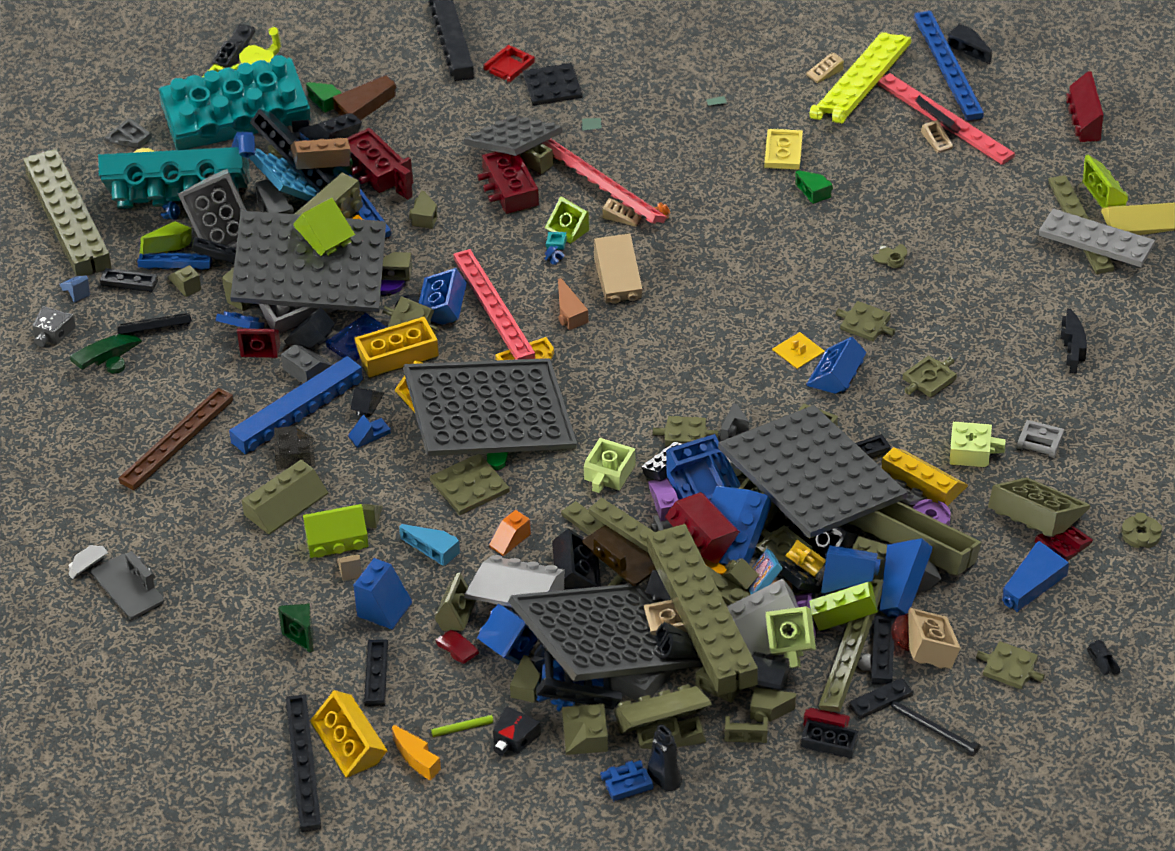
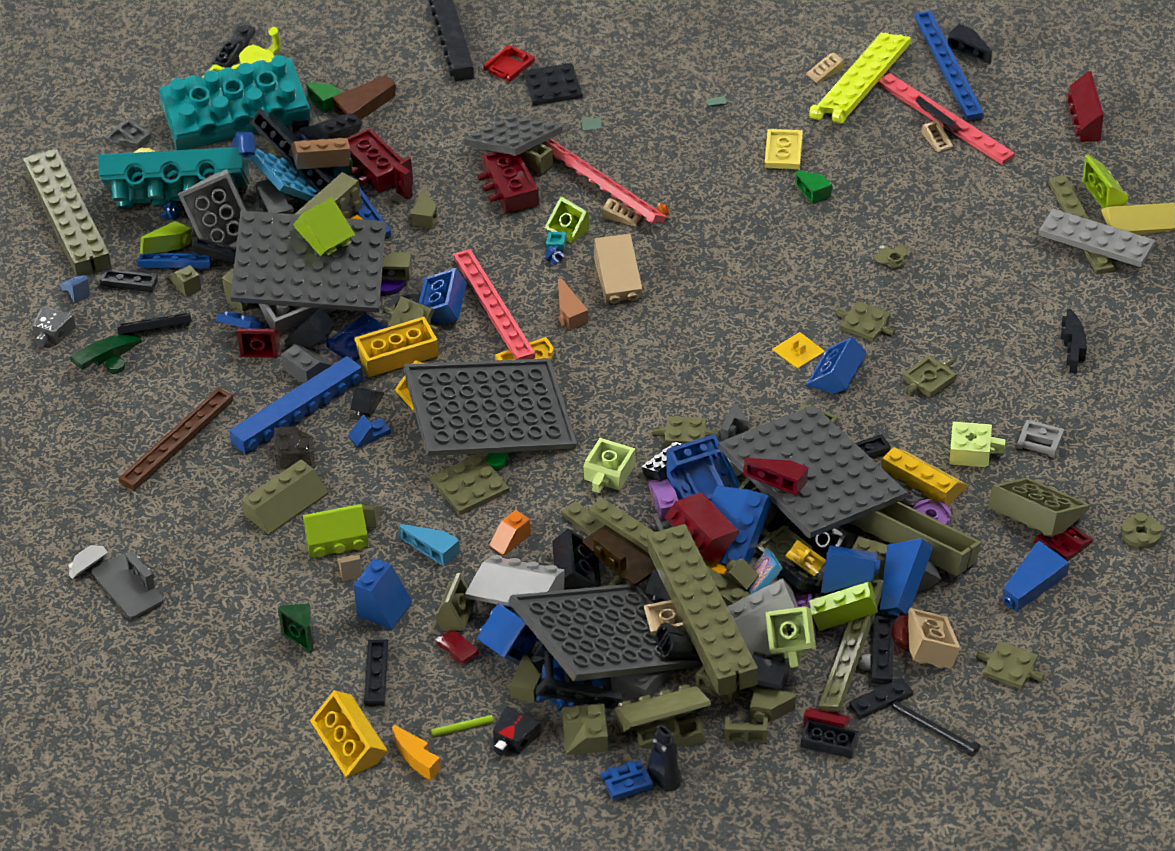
(303, 763): black plate -> none
(777, 473): none -> dark red slope
(1103, 658): black hinge -> none

